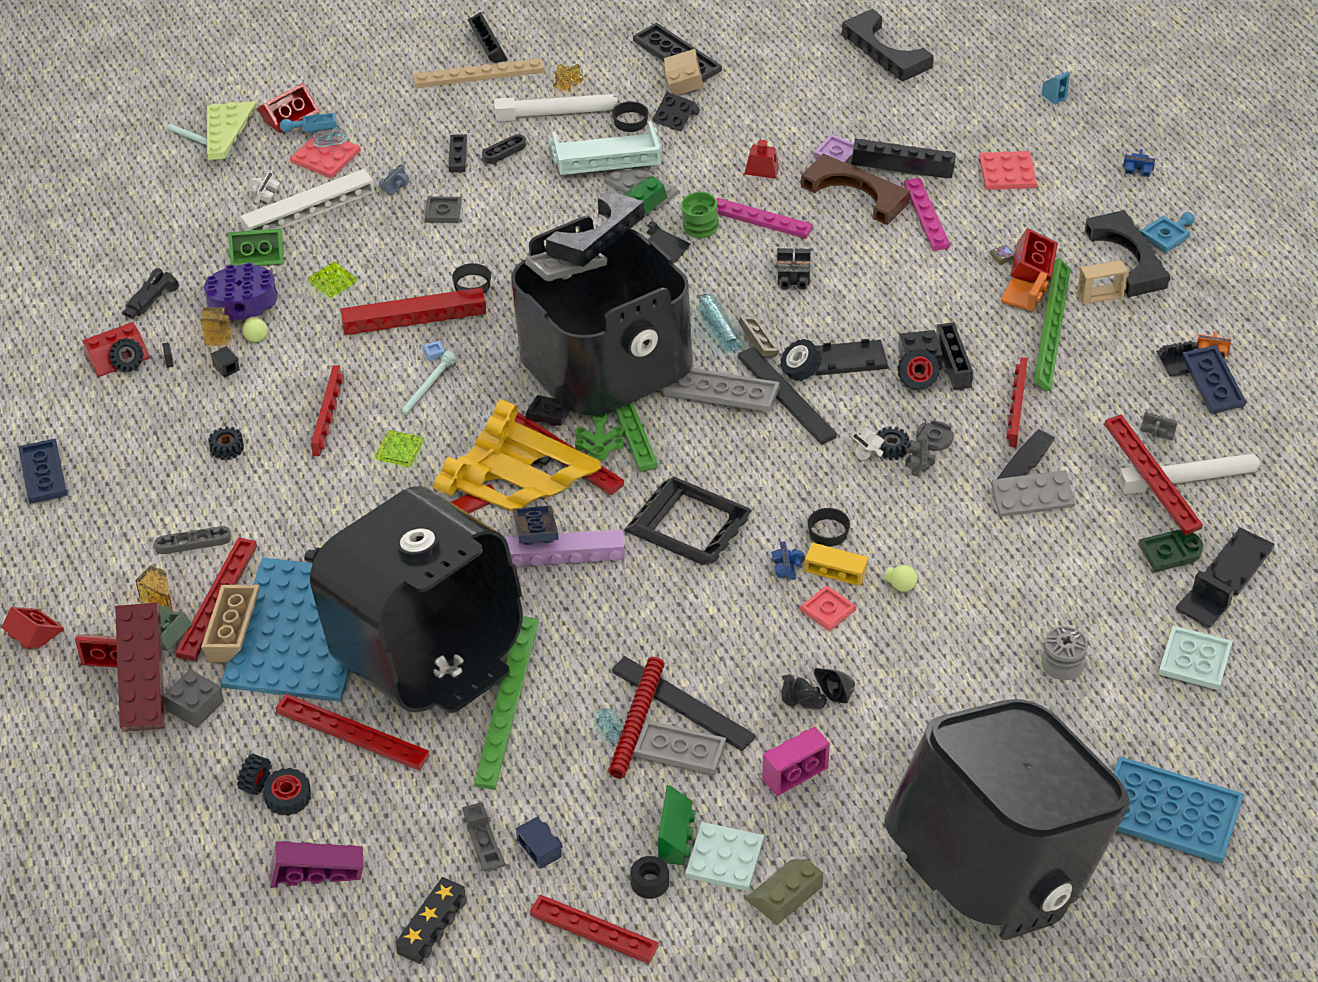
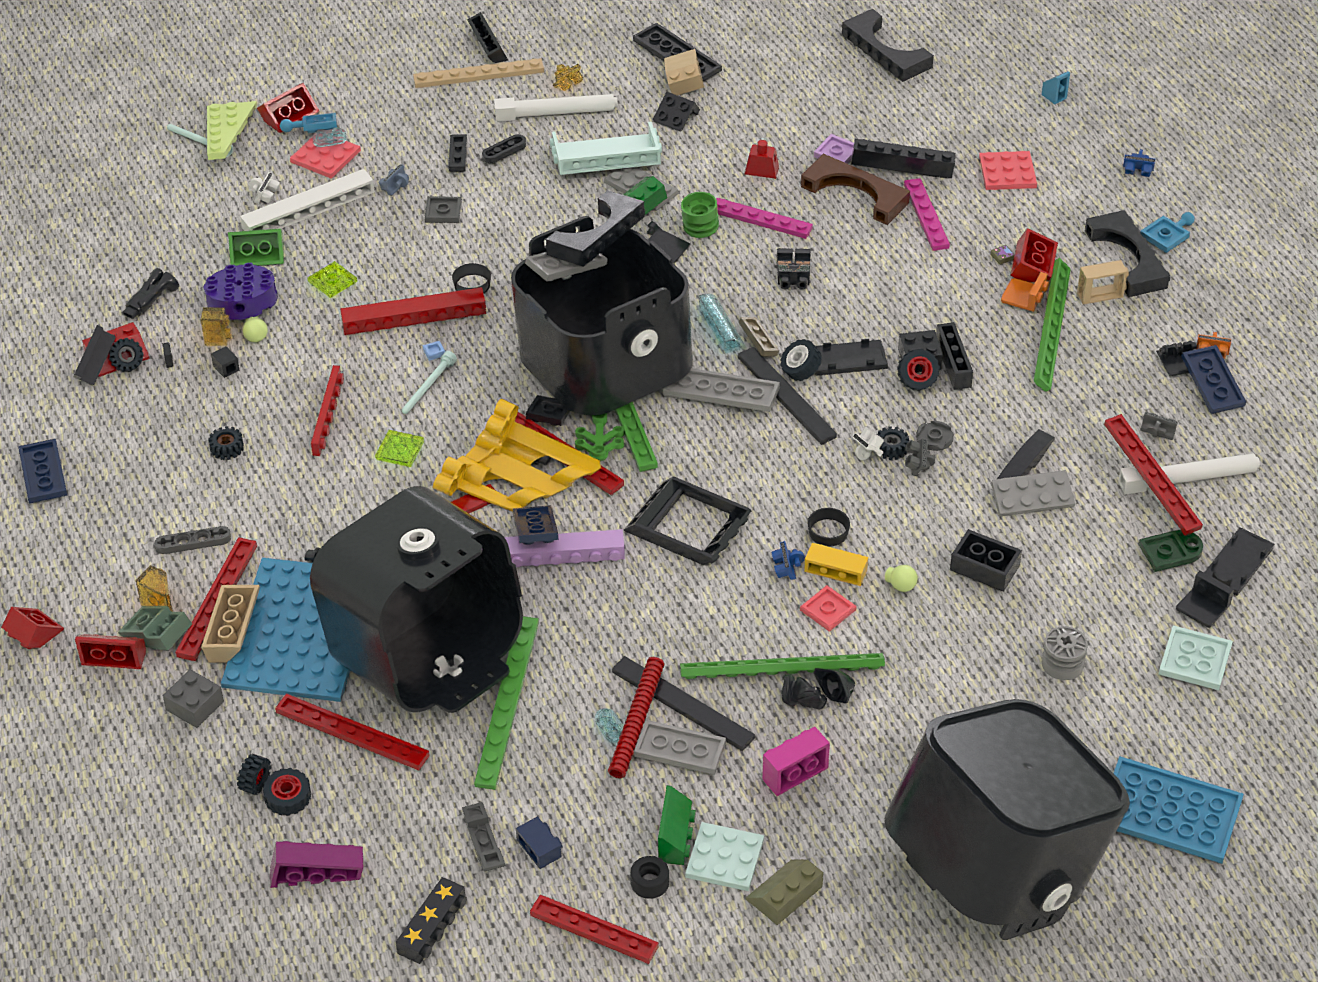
(94, 356): none -> black panel
(140, 667): dark red brick -> none
(630, 106): black tyre -> none
(775, 665): none -> bright green plate
(985, 560): none -> black brick
(1017, 396): red plate -> none

